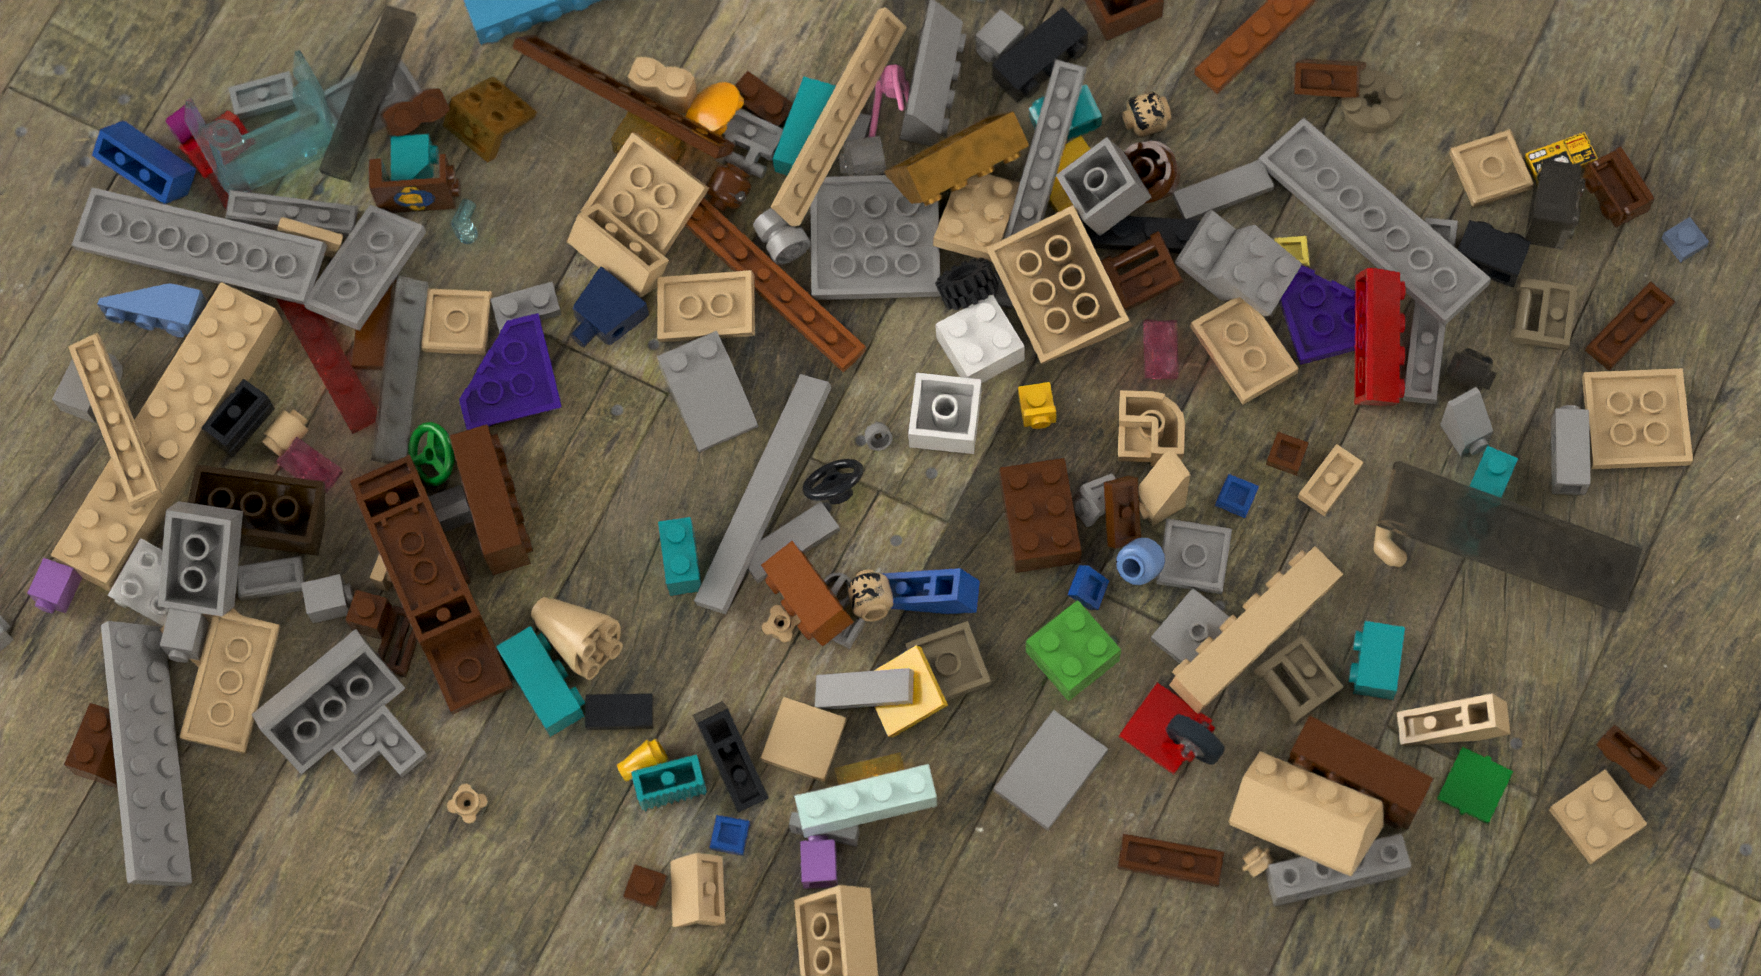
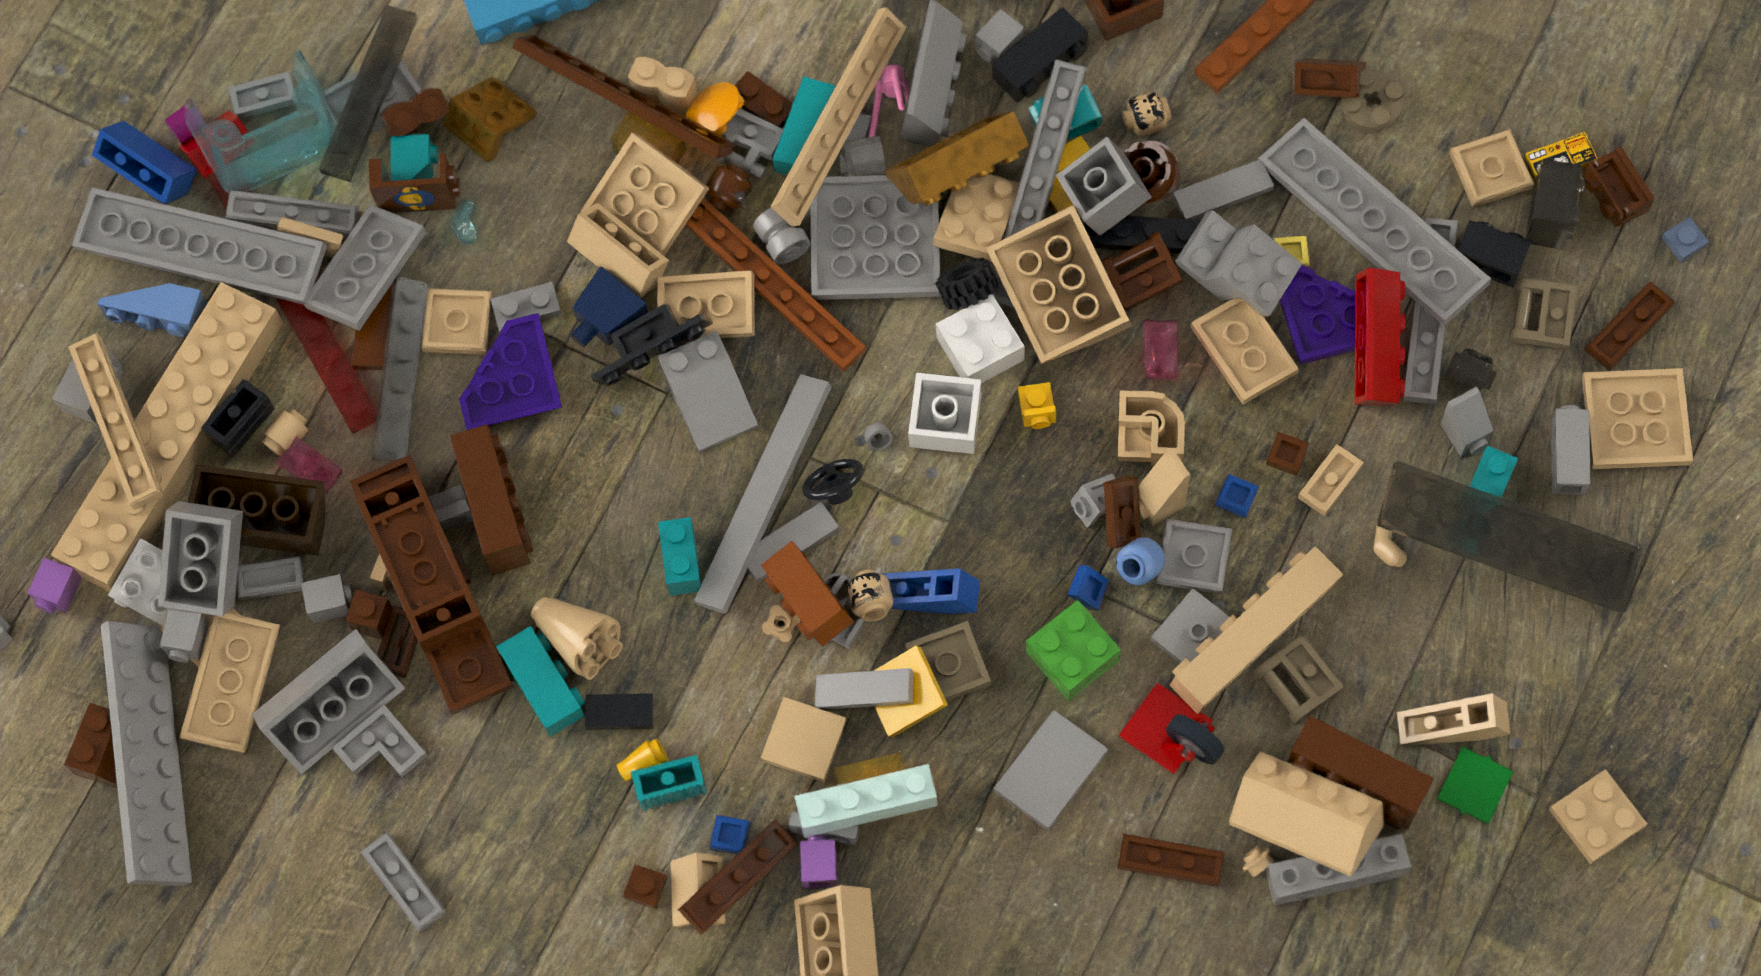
(403, 882): none -> light grey tile
(436, 452): green piece -> none
(466, 793): tan plate -> none
(647, 337): none -> black bracket
(730, 756): black slope -> none
(737, 877): none -> reddish brown tile
(1040, 515): reddish brown brick -> none
(1378, 660): teal brick -> none
(1631, 756): reddish brown plate -> none

